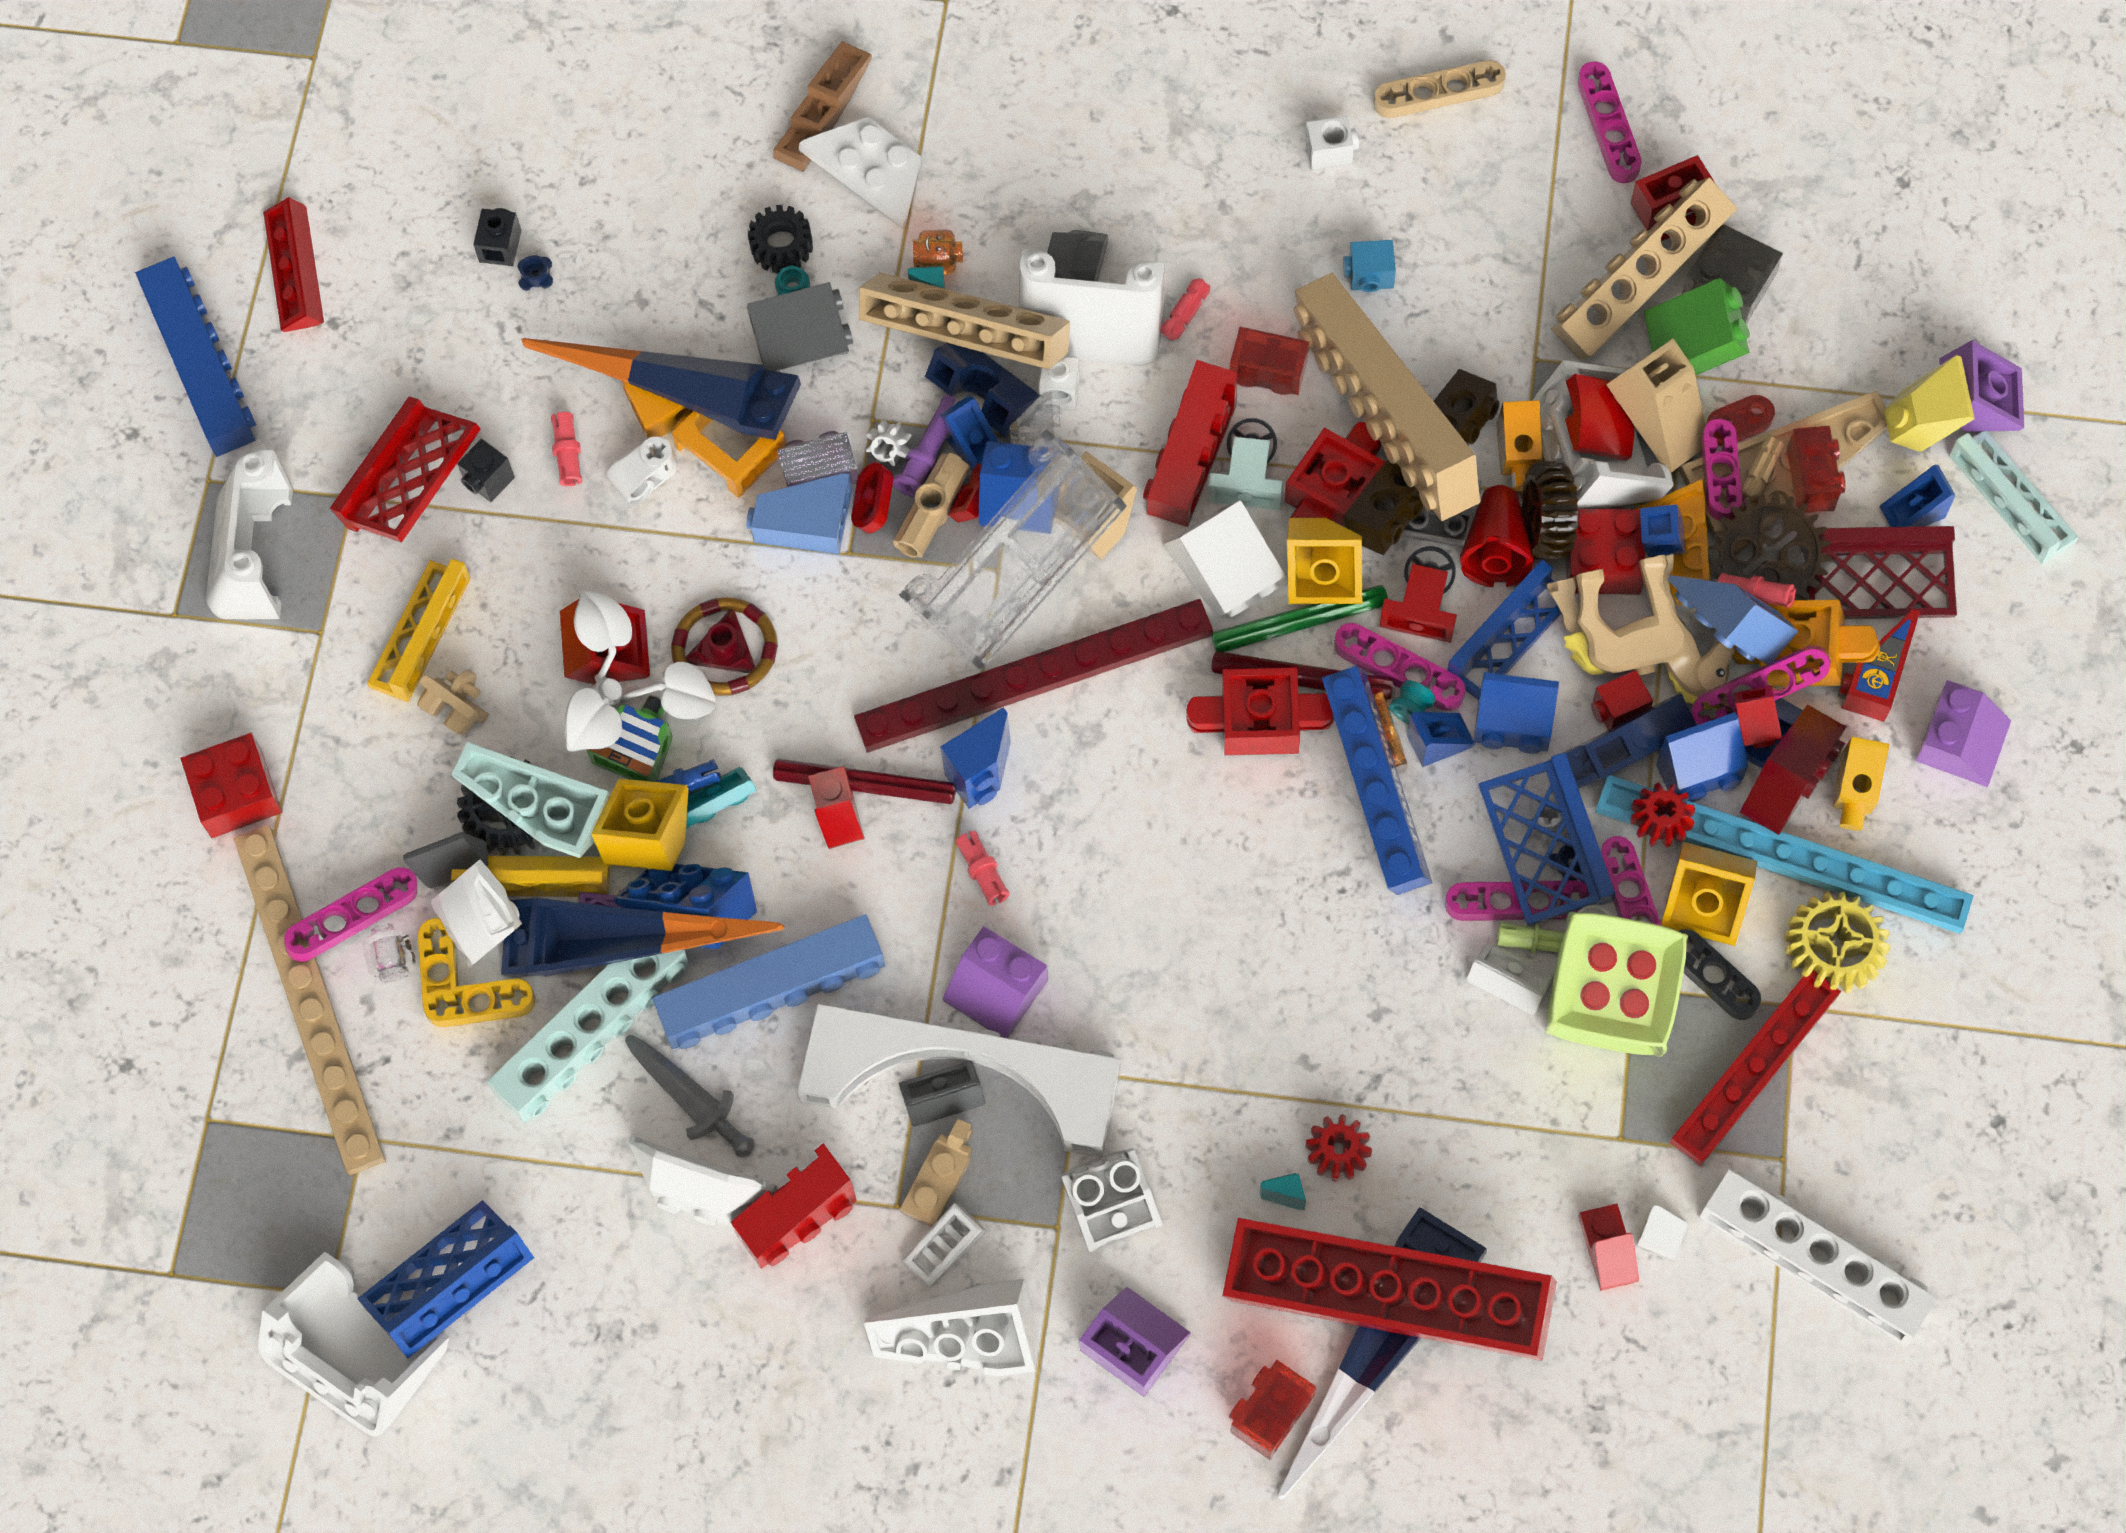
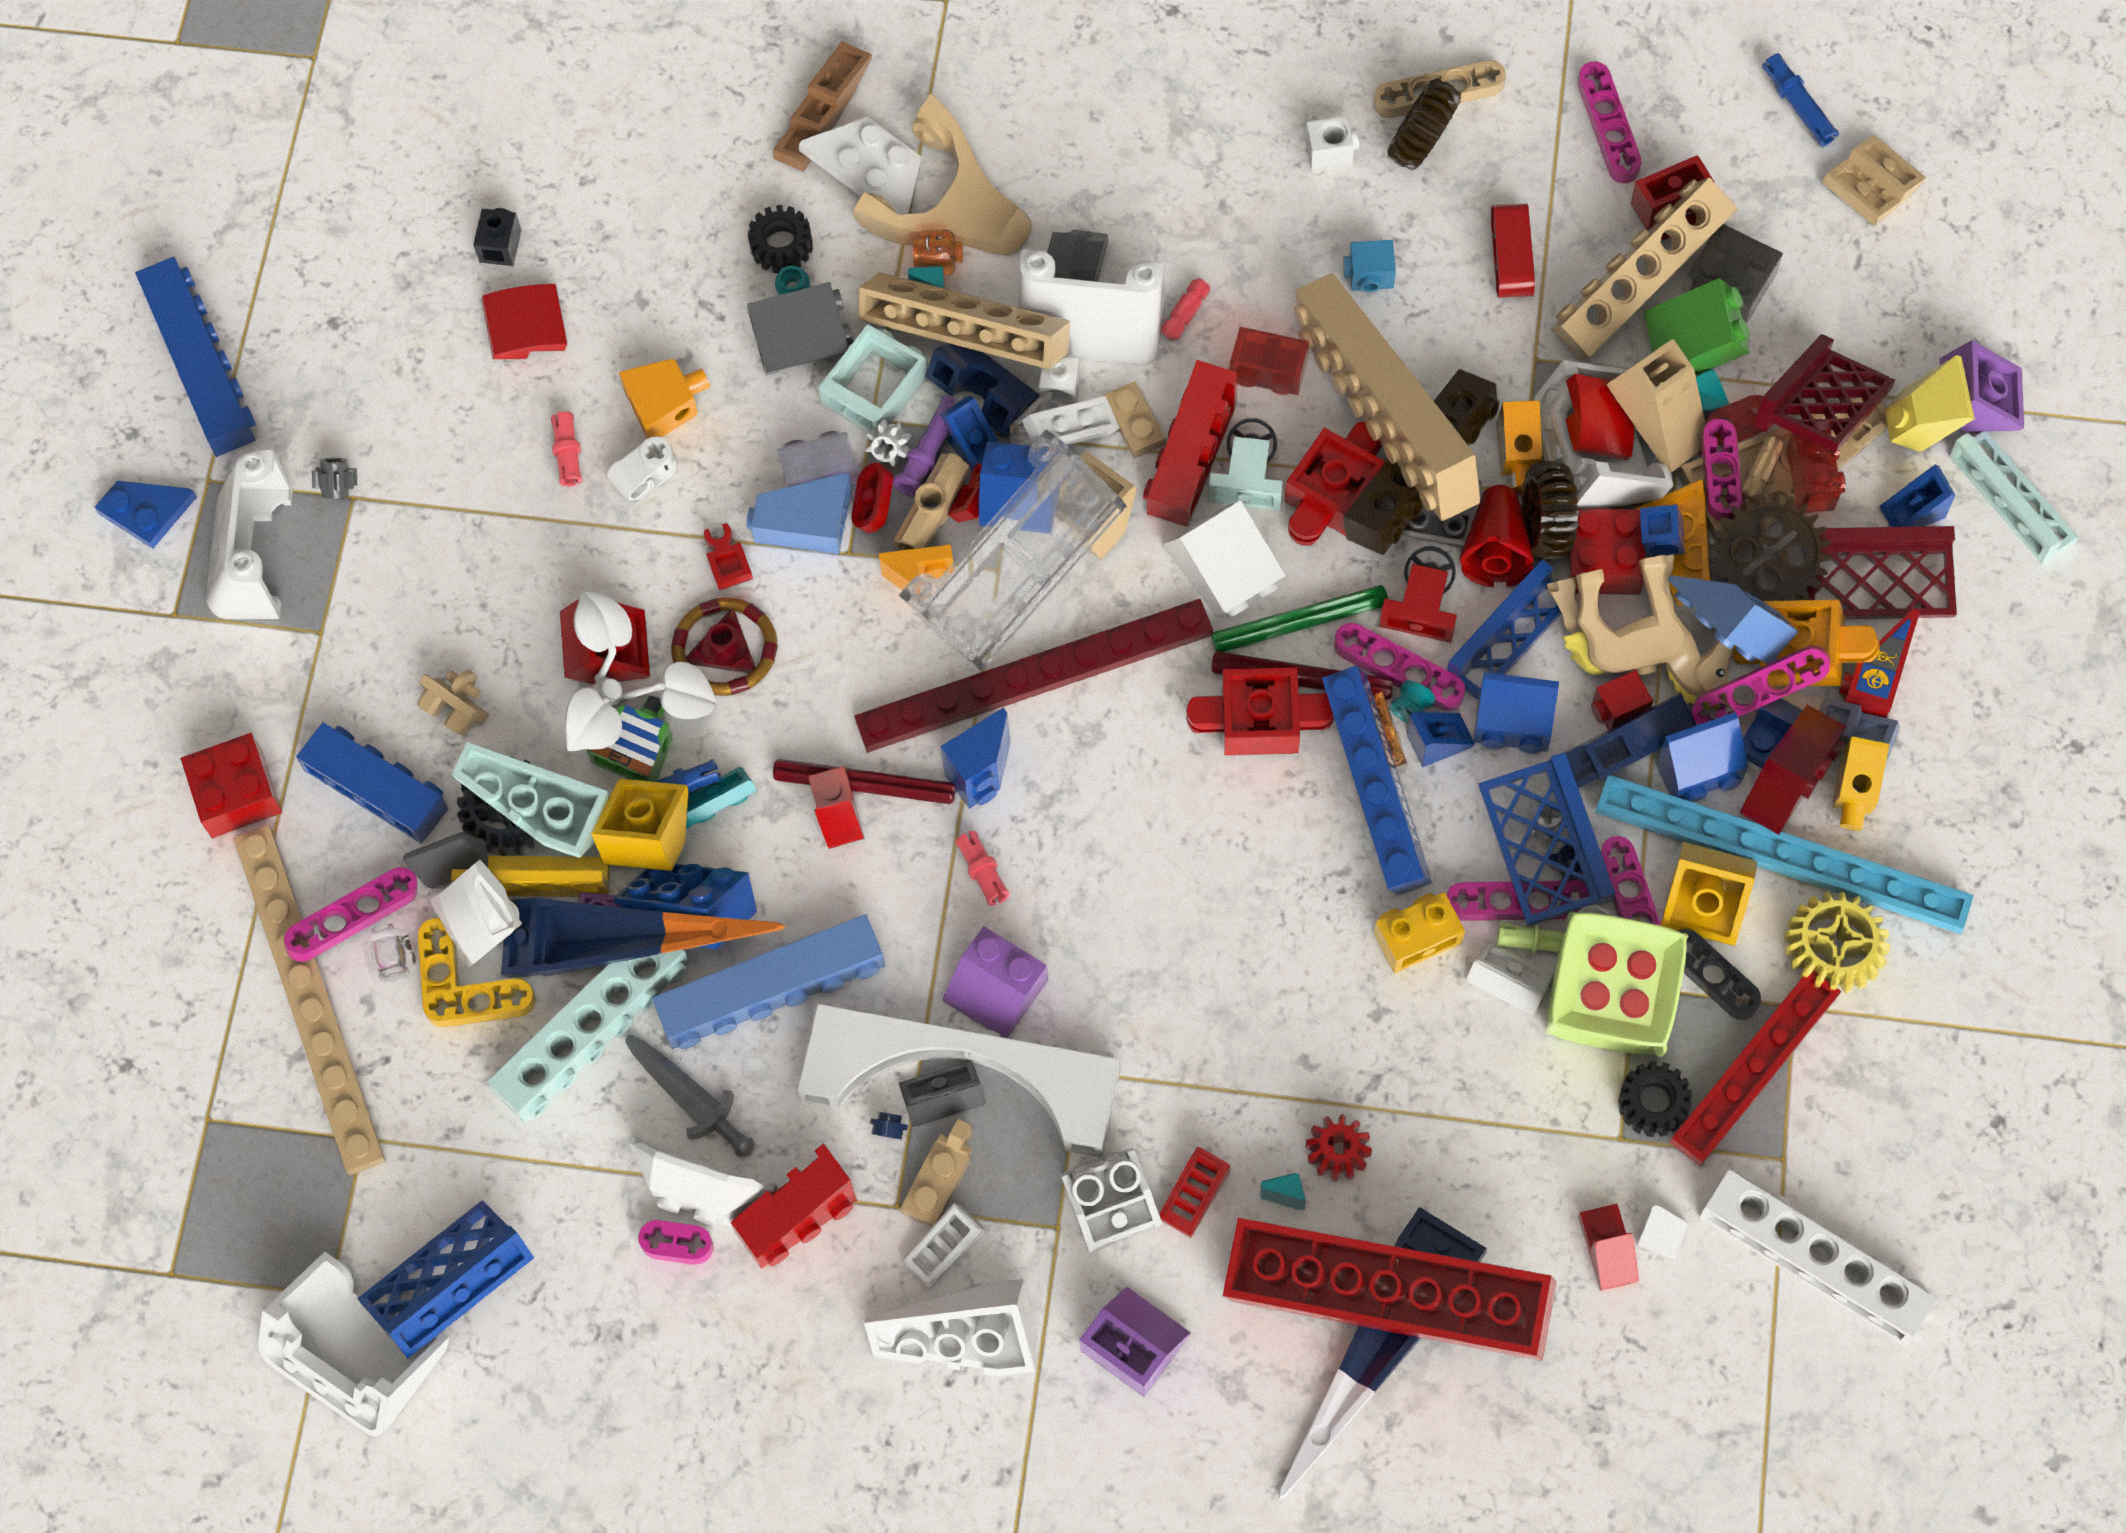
(145, 509): none -> blue wing
(293, 265): red slope -> none
(334, 478): none -> dark grey gear
(372, 782): none -> blue brick
(390, 460): red fence -> none
(425, 634): yellow fence -> none
(485, 470): black brick -> none
(524, 321): none -> red slope
(535, 264): dark blue plate -> none
(674, 1251): none -> dark pink beam
(726, 391): dark blue plate -> none
(727, 560): none -> red plate
(738, 474): light orange panel -> none
(857, 409): none -> light aqua window
(888, 1125): none -> dark blue plate
(905, 565): none -> light orange slope
(970, 206): none -> tan animal
(1074, 421): none -> white plate
(1135, 420): none -> tan plate
(1210, 1162): none -> red slope
(1271, 1409): clear red brick -> none
(1323, 562): yellow slope -> none
(1418, 931): none -> yellow brick
(1424, 124): none -> dark brown gear
(1512, 250): none -> red beam
(1655, 1121): none -> black tyre
(1662, 827): red gear -> none
(1711, 392): none -> teal slope
(1758, 717): red brick -> none
(1764, 590): coral pin -> none
(1792, 89): none -> blue pin
(1801, 383): none -> dark red fence
(1861, 724): none -> sand blue slope
(1874, 180): none -> tan slope
(1964, 734): medium lavender slope -> none

